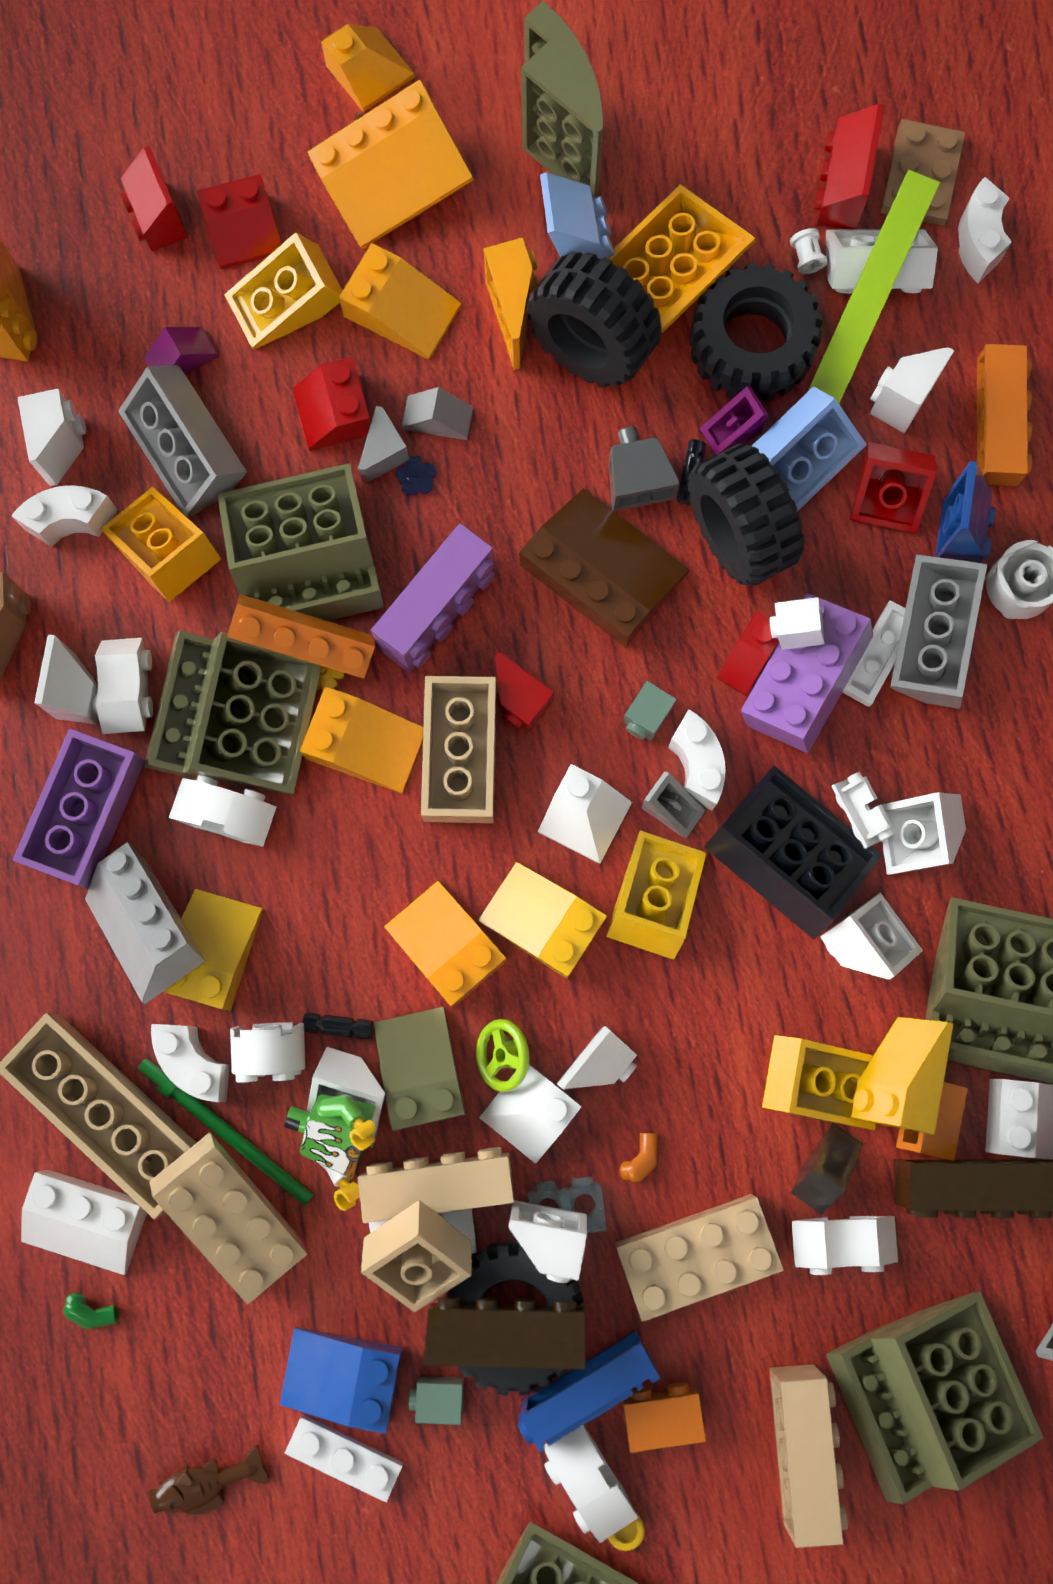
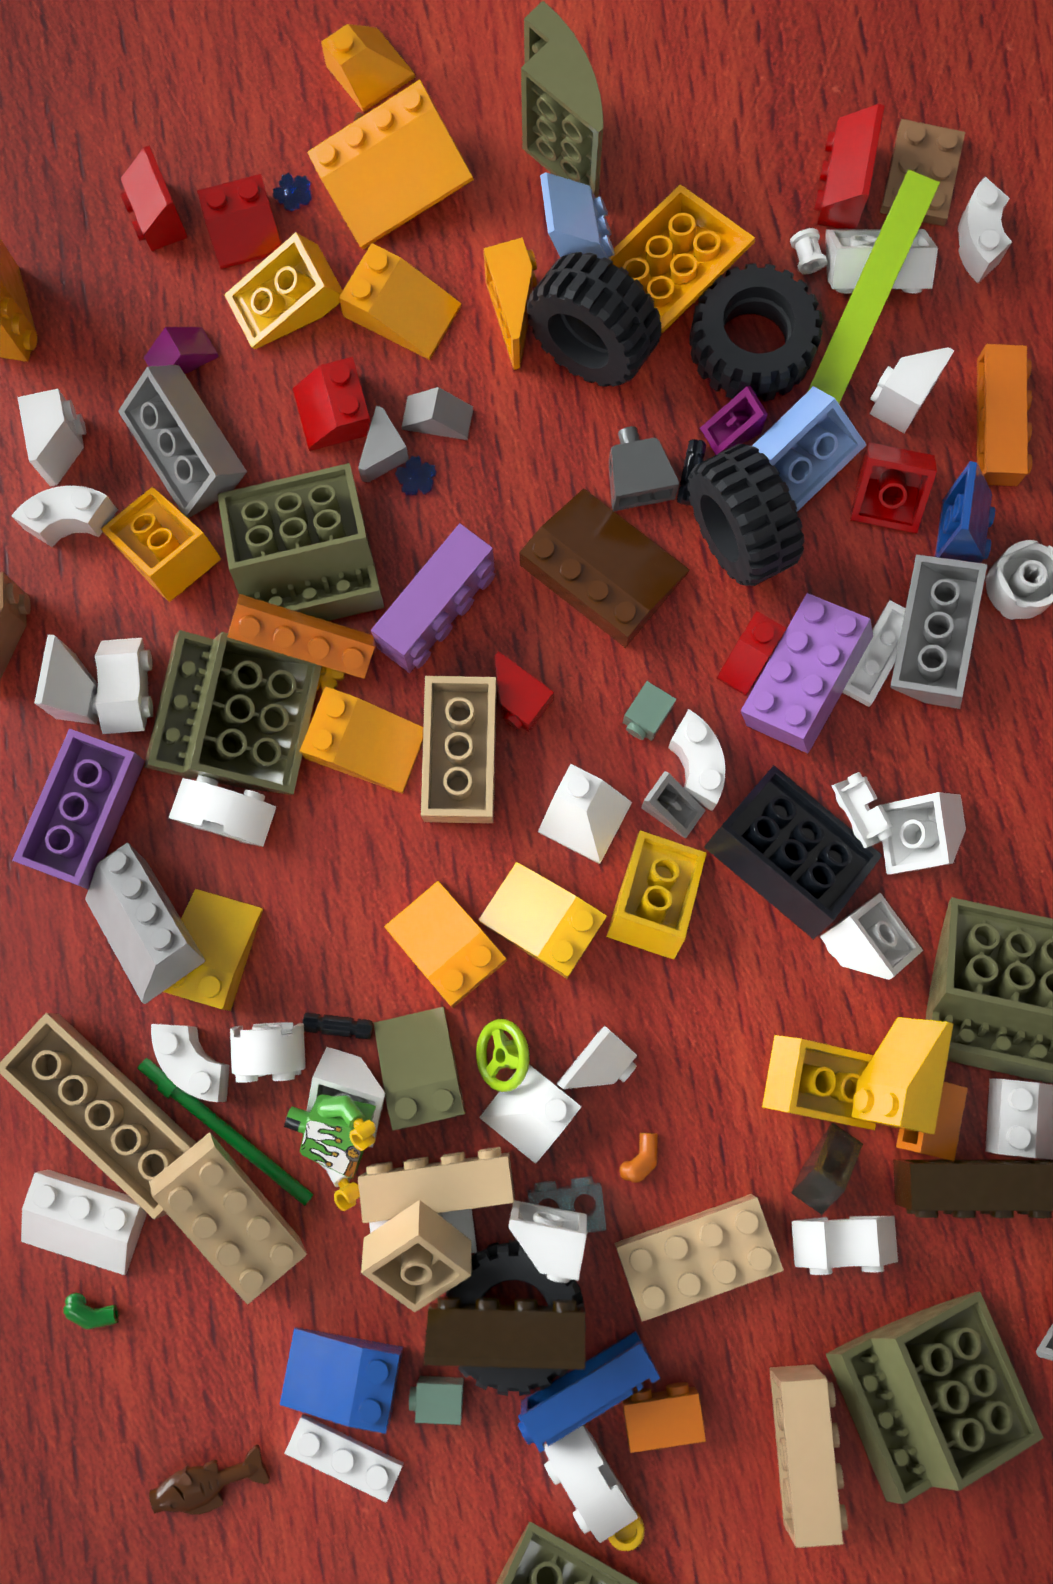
(293, 192): none -> clear blue plant
(798, 623): white brick -> none

